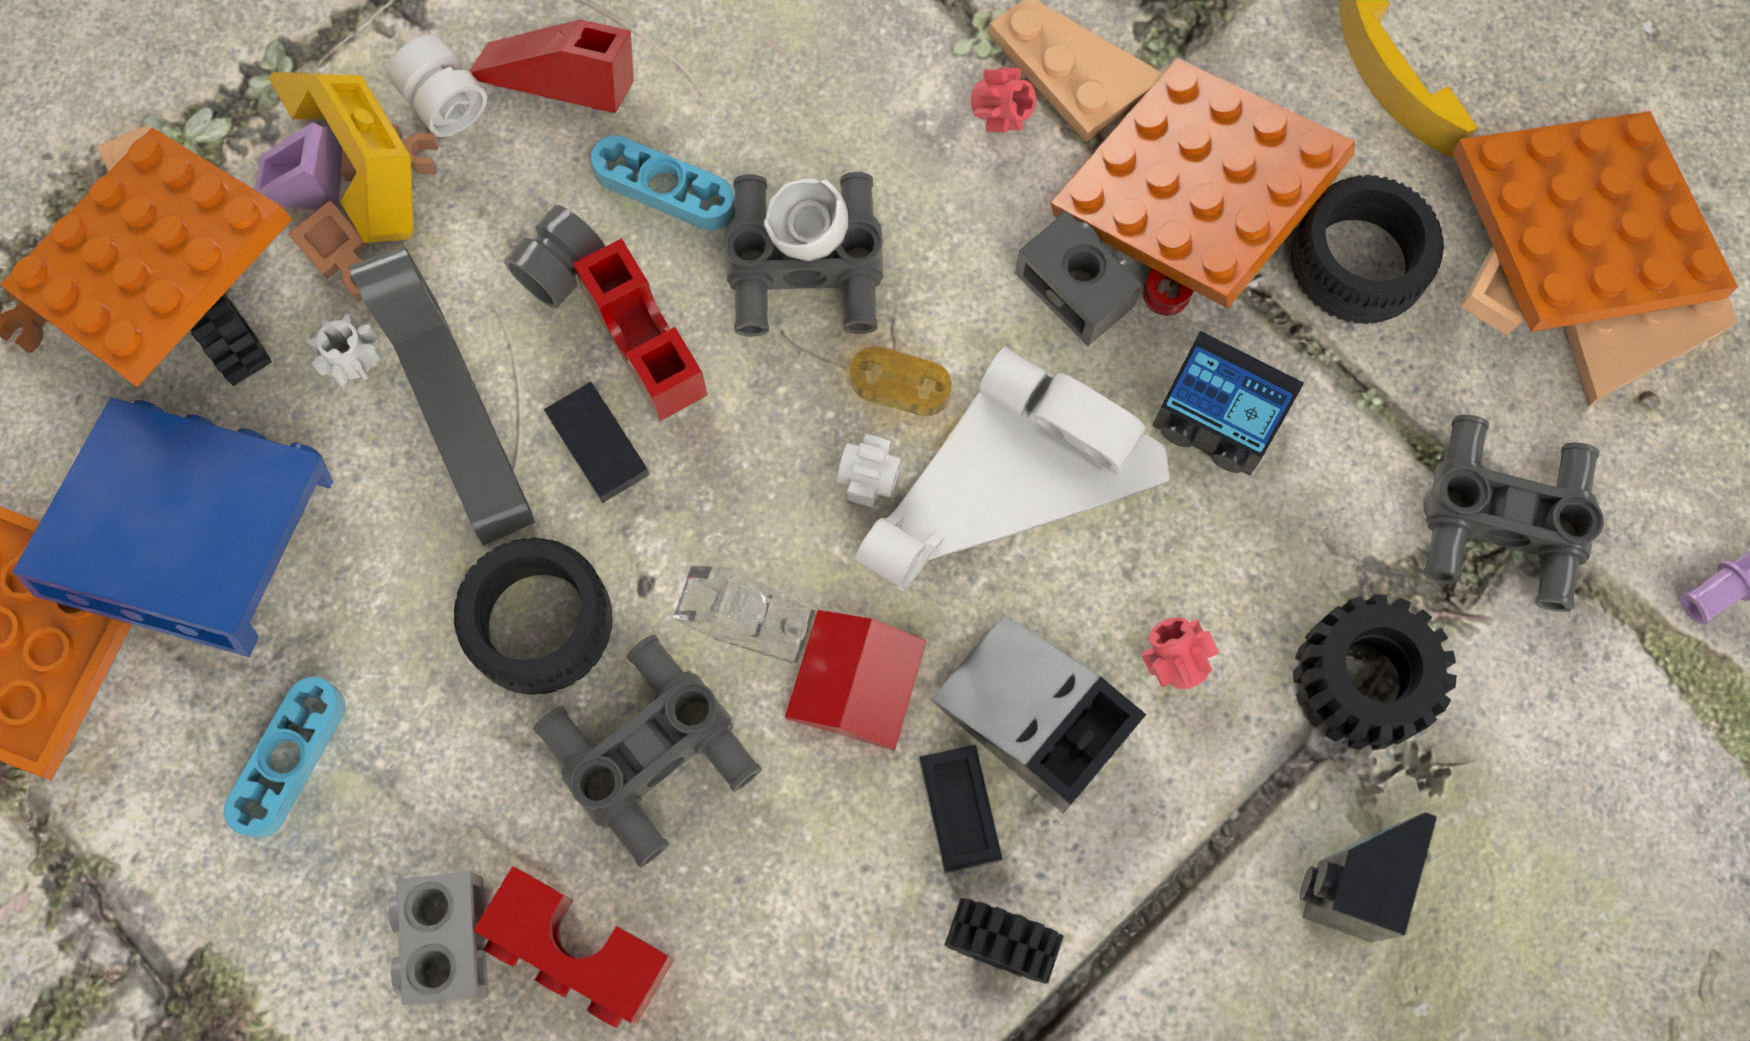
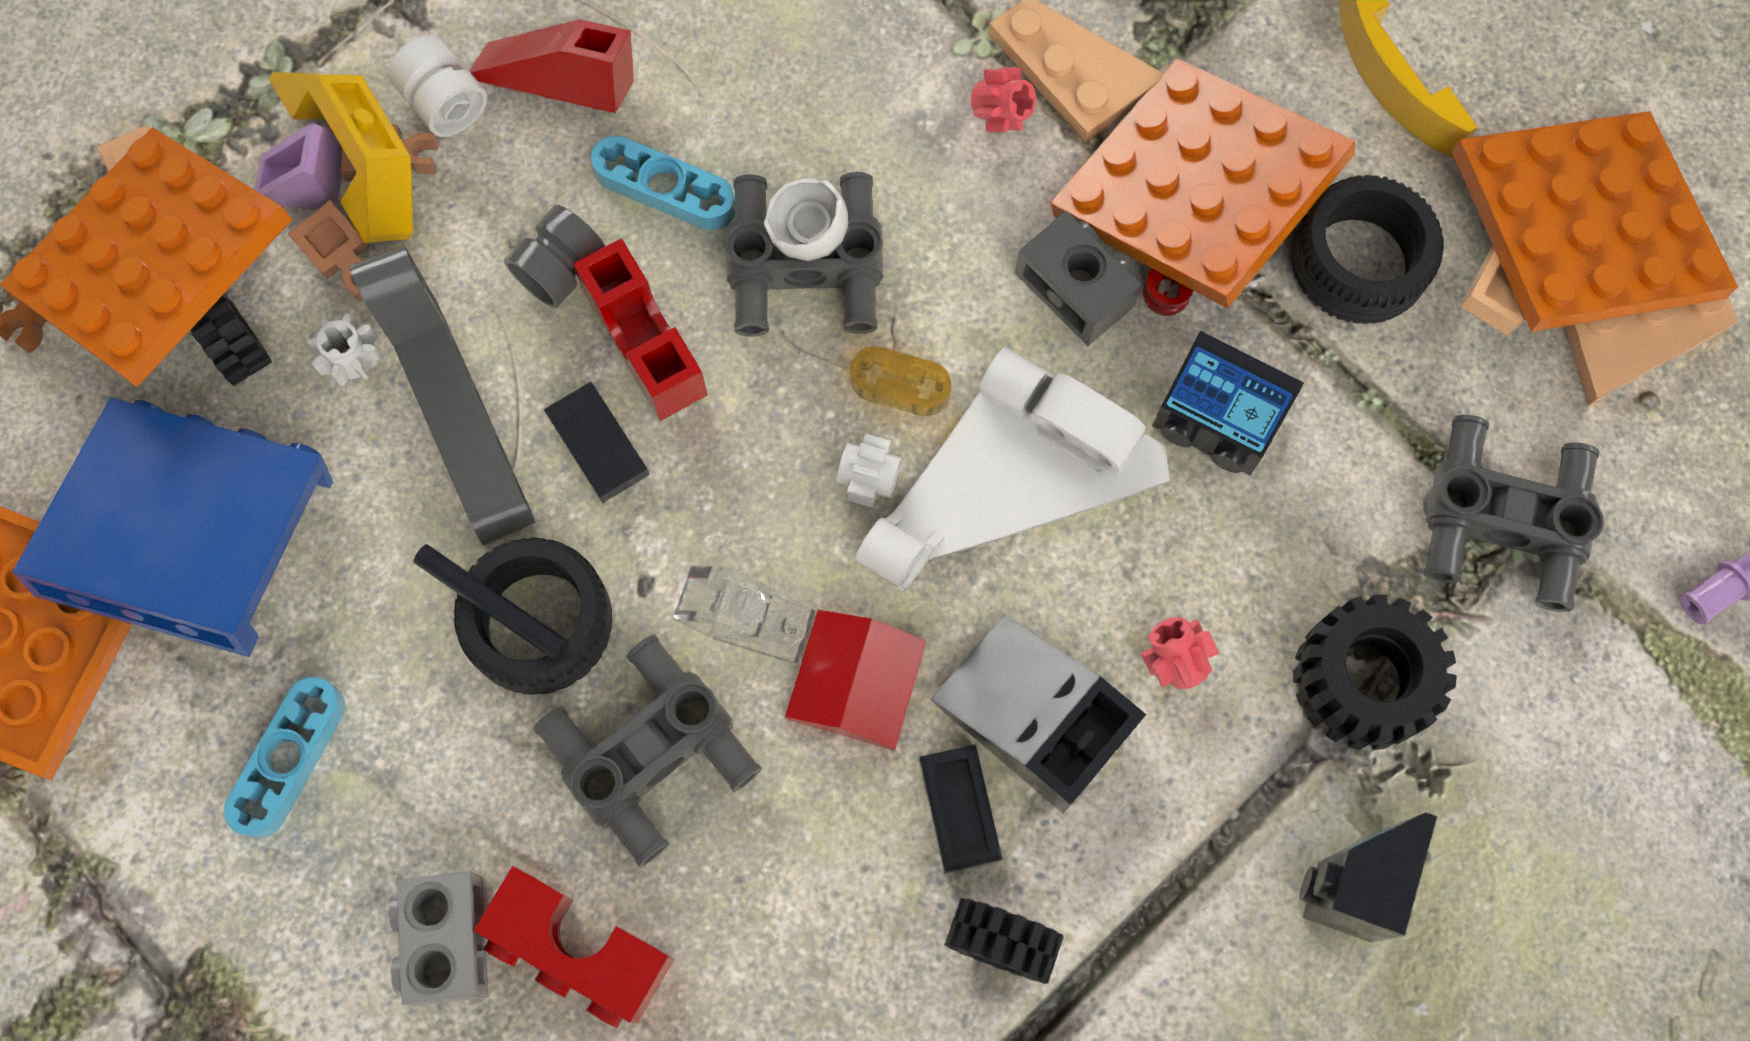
(491, 602): none -> black bar

